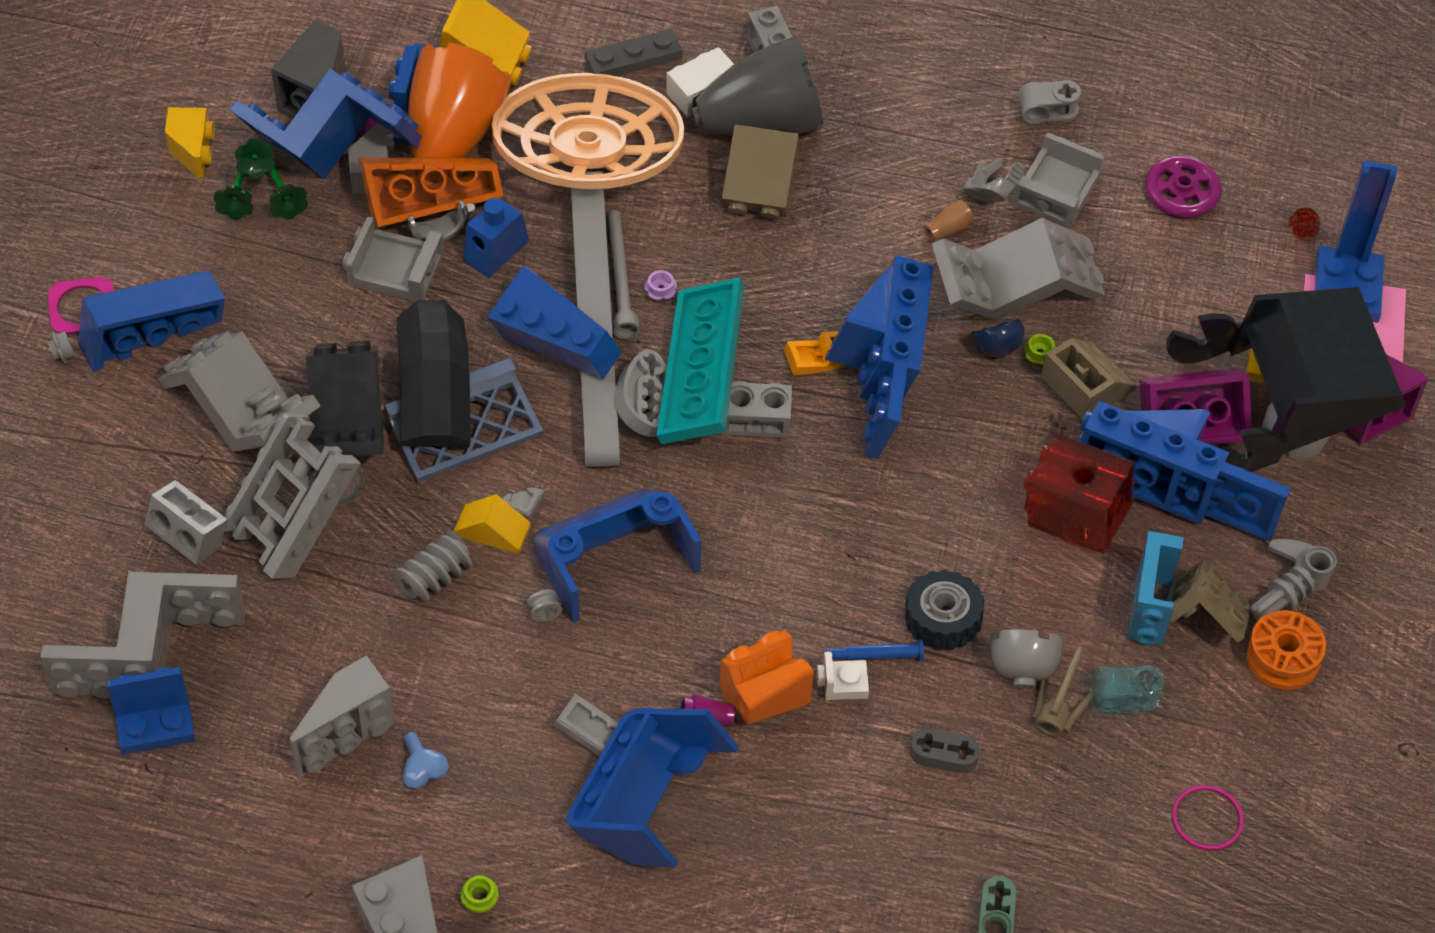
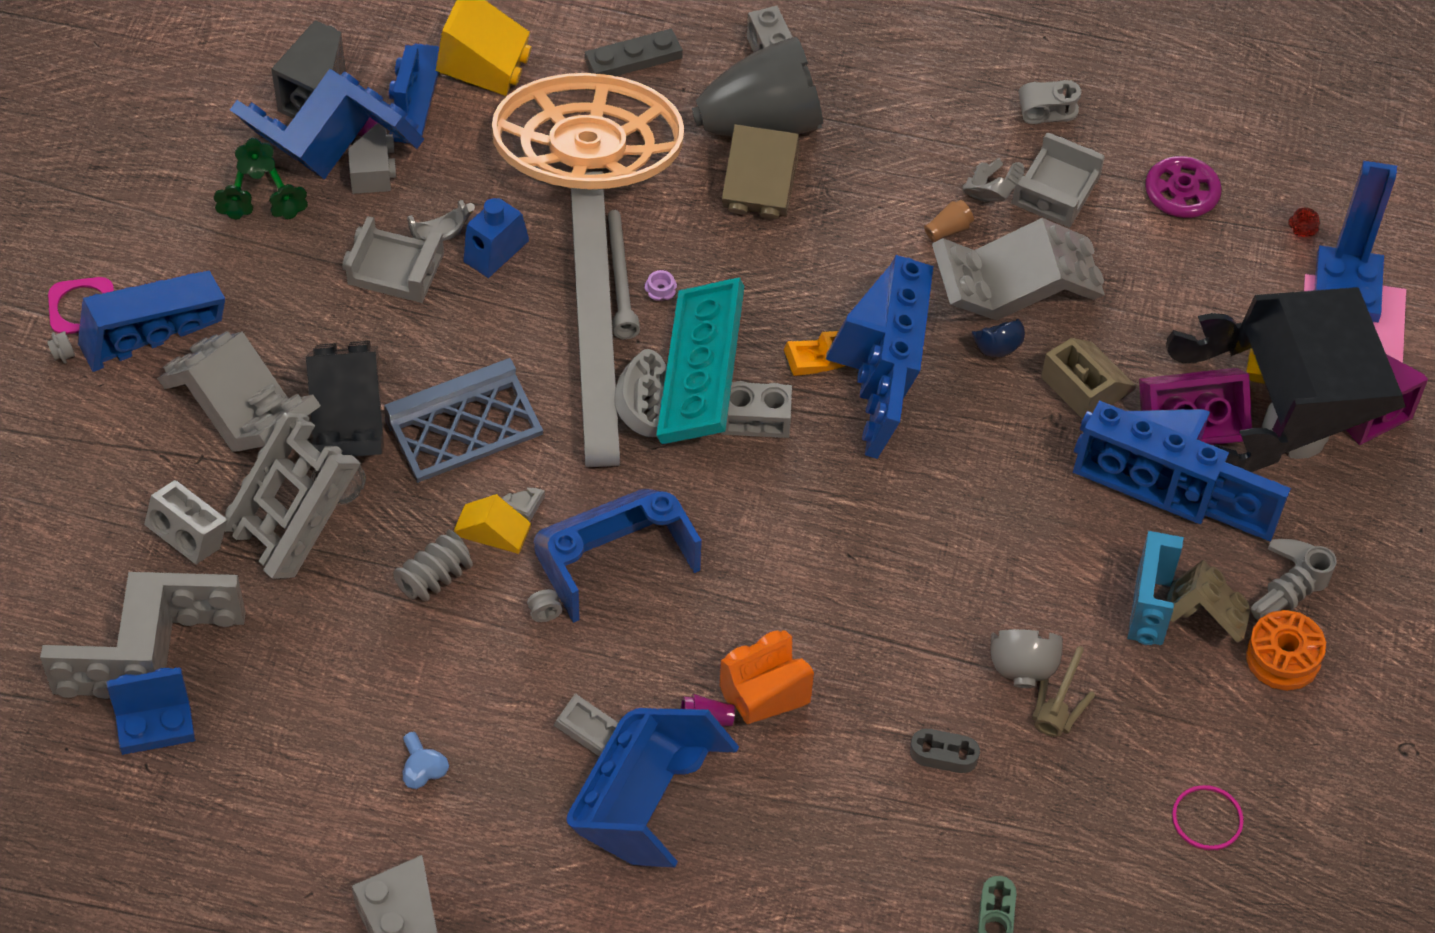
(188, 137): yellow slope -> none
(343, 716): light grey slope -> none
(425, 185): orange wedge -> none
(433, 376): black piece -> none
(454, 99): orange cylinder -> none
(475, 885): lime plate -> none
(551, 325): blue wedge -> none
(691, 79): white brick -> none
(843, 678): white bracket -> none
(887, 651): blue piece -> none
(940, 627): black wheel -> none
(1036, 343): lime plate -> none
(1079, 493): clear red brick -> none
(1124, 689): clear light blue piece -> none

